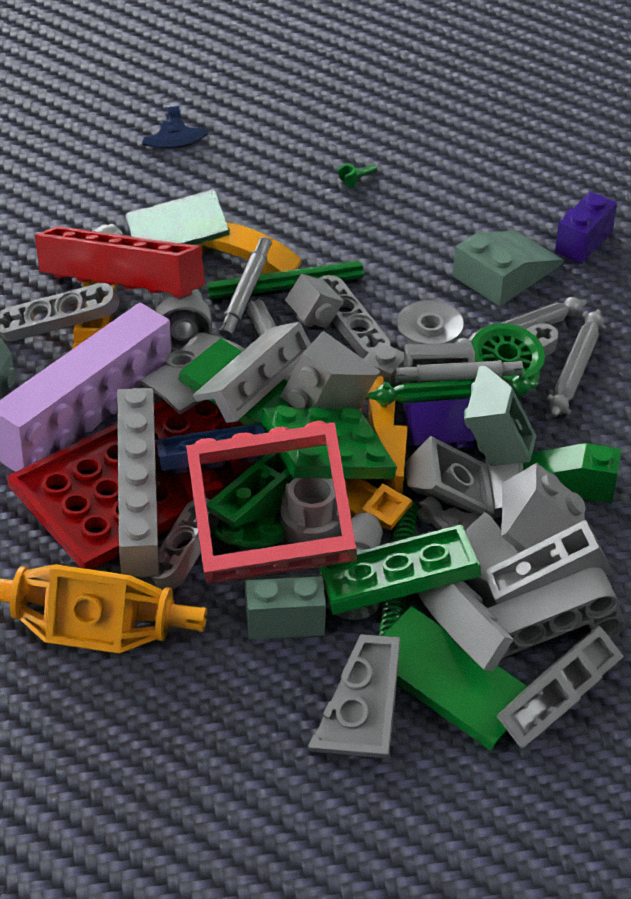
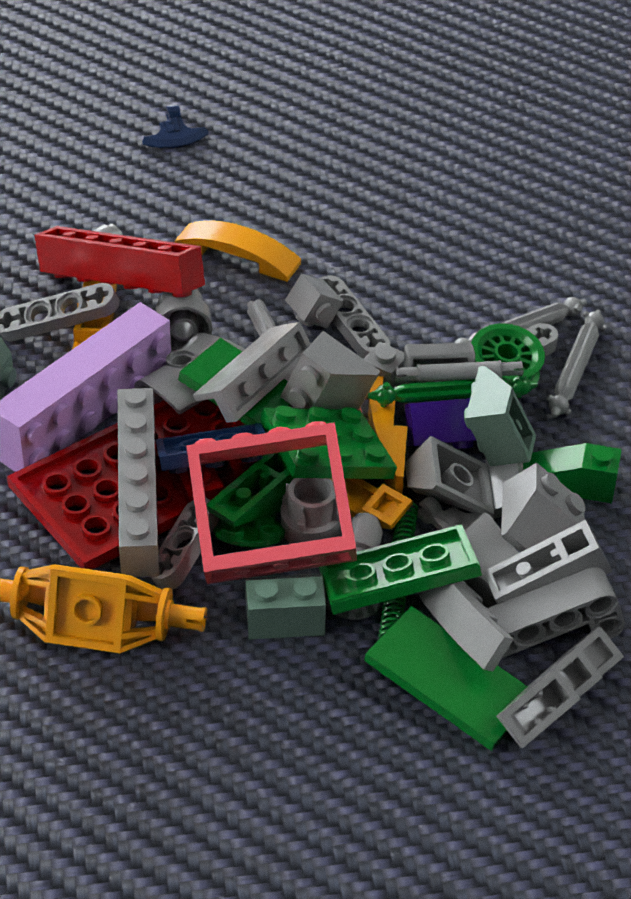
(182, 221): clear green piece -> none
(245, 287): light grey piece -> none
(286, 279): green axle -> none
(351, 175): green hand -> none
(363, 705): light grey wing -> none
(430, 322): light grey dish -> none
(502, 264): sand green slope -> none
(585, 227): dark purple brick -> none

